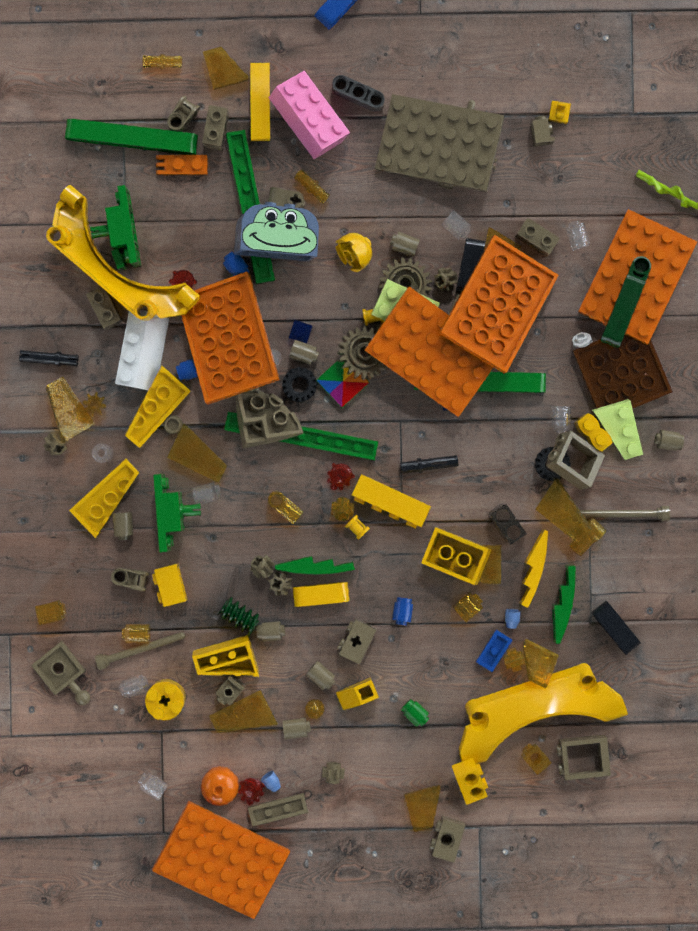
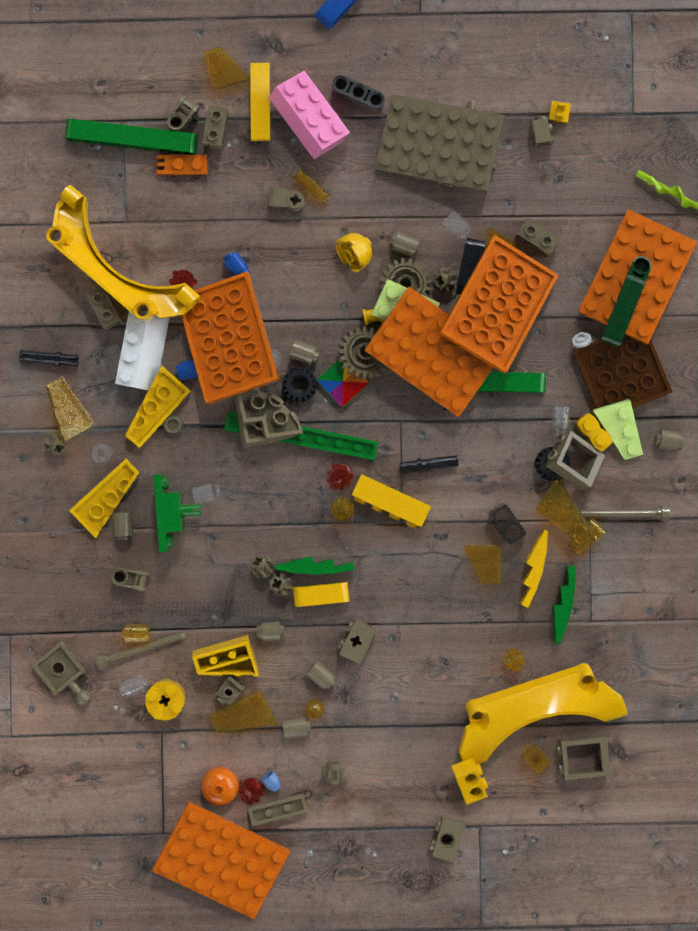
(50, 612): clear yellow brick -> none
(93, 409): clear yellow gear -> none
(119, 259): green plate -> none
(121, 227): green brick -> none
(152, 785): clear brick -> none
(162, 61): clear yellow pin -> none
(170, 585): yellow piece -> none
(196, 455): clear yellow wing -> none
(239, 615): dark green piece -> none
(247, 195): green plate -> none
(277, 233): brick -> none
(286, 507): clear yellow piece -> none
(300, 331): clear blue plate -> none
(357, 527): yellow bush -> none
(357, 694): yellow slope -> none
(402, 611): blue brick -> none
(415, 713): green brick -> none
(422, 807): clear yellow wing -> none
(456, 556): yellow brick -> none
(468, 606): clear yellow brick -> none
(494, 650): blue plate -> none
(512, 618): medium blue hose -> none
(539, 662): clear yellow wing -> none
(577, 235): clear brick -> none
(616, 627): black beam -> none

